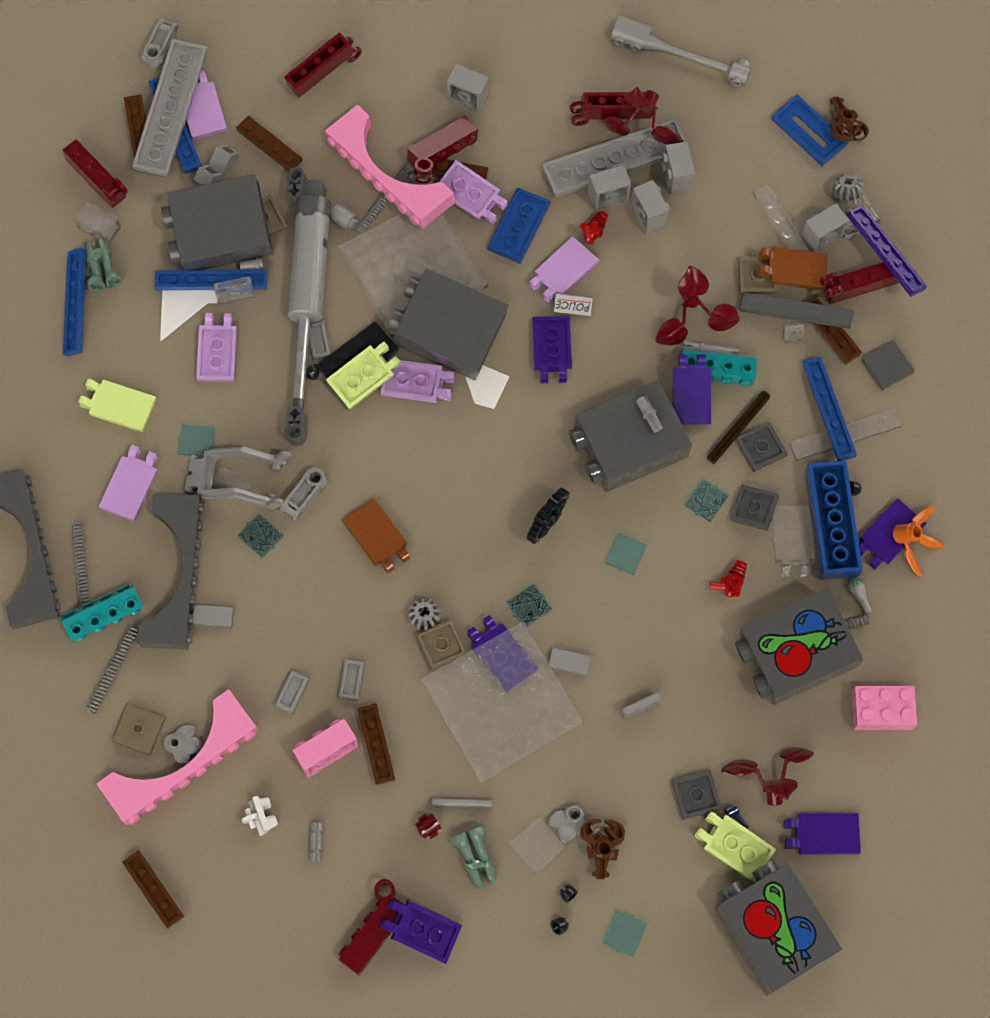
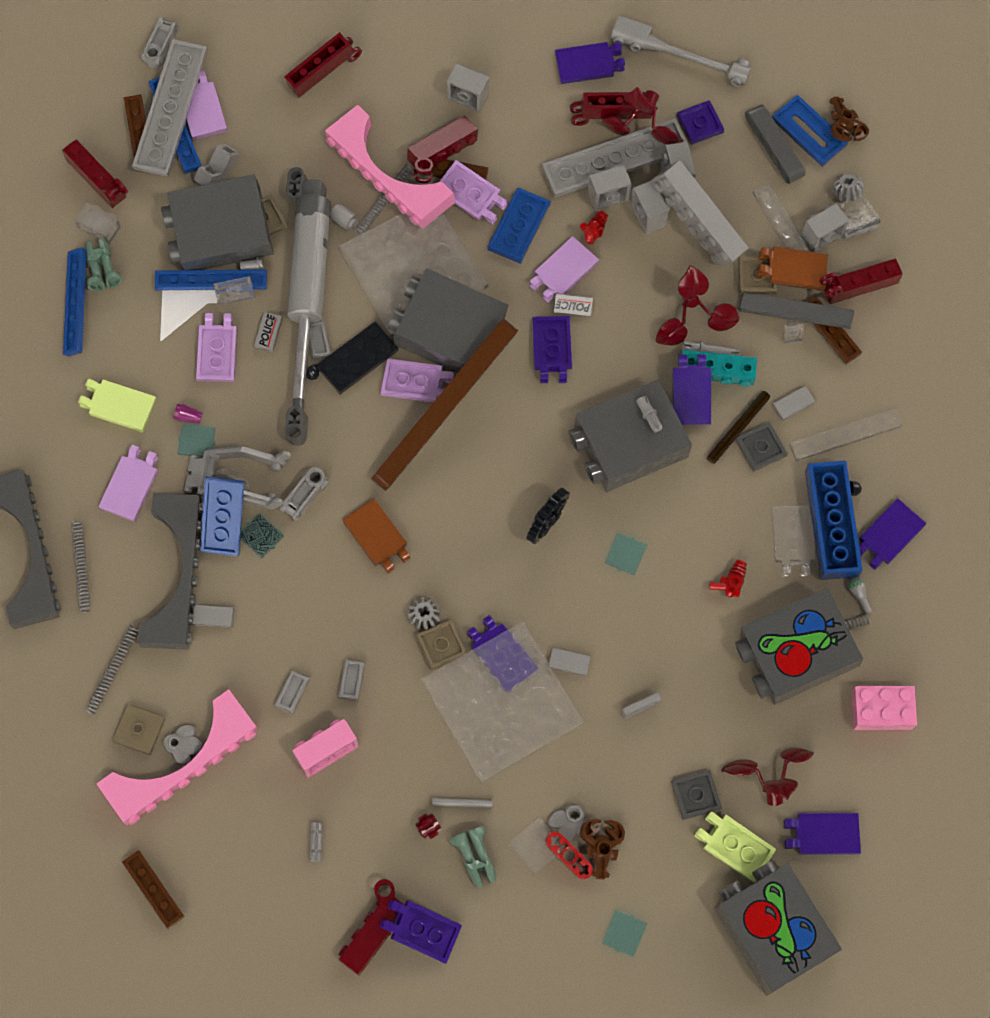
(101, 612): teal brick -> none
(187, 414): none -> magenta cone
(222, 516): none -> tile
(256, 817): white hips -> none
(268, 332): none -> light grey tile
(269, 143): reddish brown plate -> none
(363, 375): yellowish green tile -> none
(376, 744): reddish brown plate -> none
(444, 404): none -> reddish brown beam
(487, 387): white sticker -> none
(529, 605): clear light blue piece -> none
(559, 925): black hinge -> none
(568, 894): black hinge -> none
(575, 870): none -> red beam
(588, 62): none -> dark purple tile
(699, 213): none -> light grey brick
(700, 122): none -> dark purple tile
(706, 500): clear light blue piece -> none
(733, 811): dark blue hand -> none
(754, 507): dark grey tile -> none
(775, 144): none -> dark grey beam
(793, 403): none -> light grey tile
(829, 409): blue plate -> none
(886, 250): dark purple tile -> none
(888, 365): dark grey tile -> none
(913, 532): orange plant -> none

